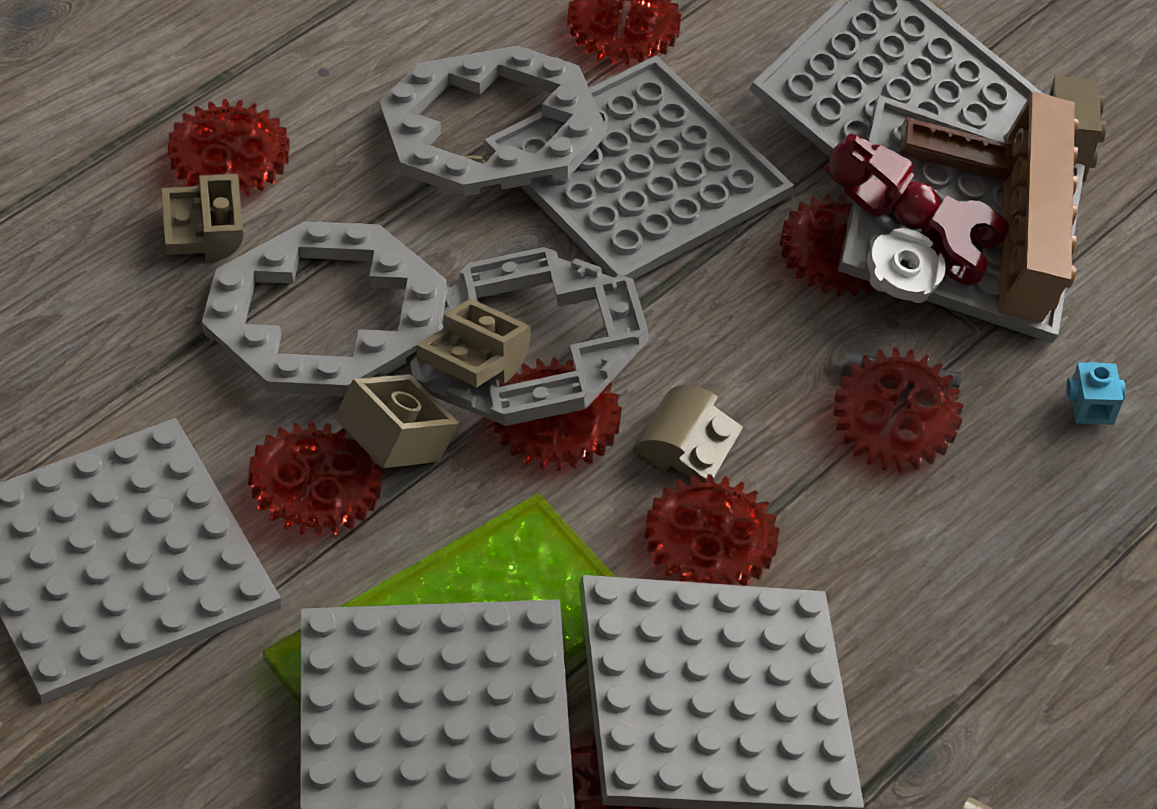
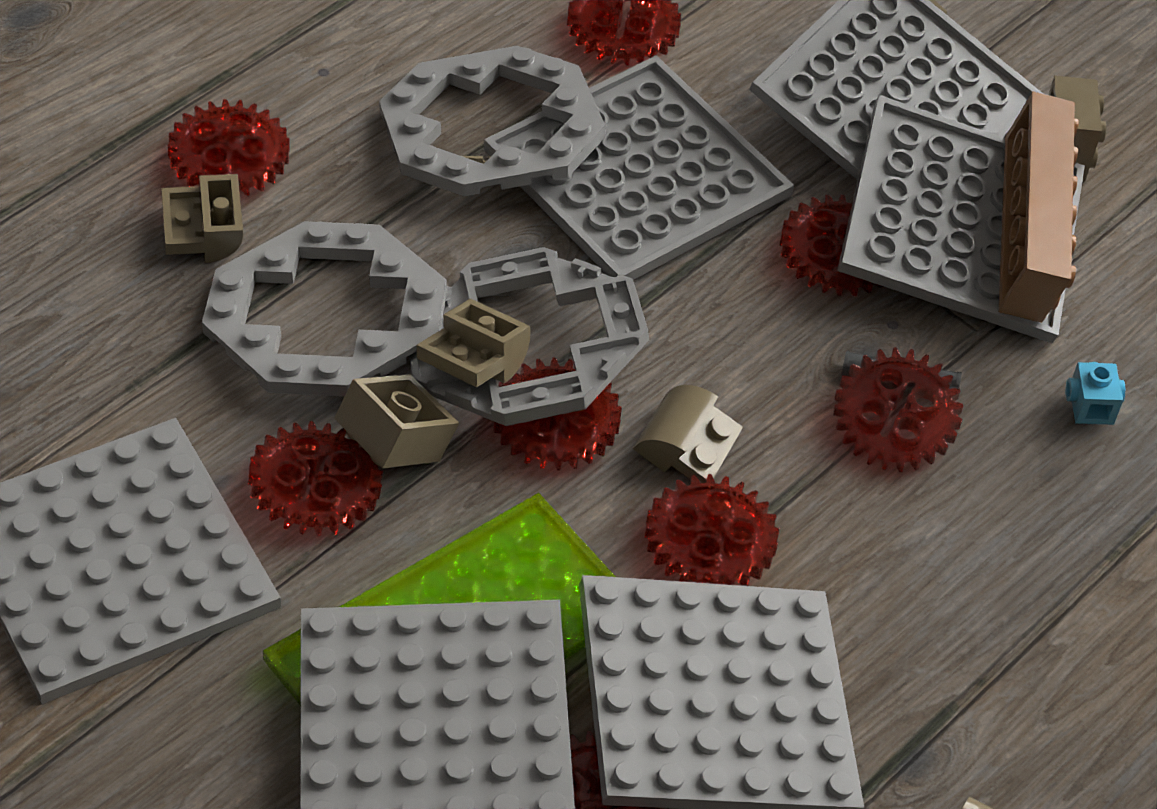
(898, 281): white plate -> none
(916, 205): dark red piece -> none
(955, 148): reddish brown plate -> none

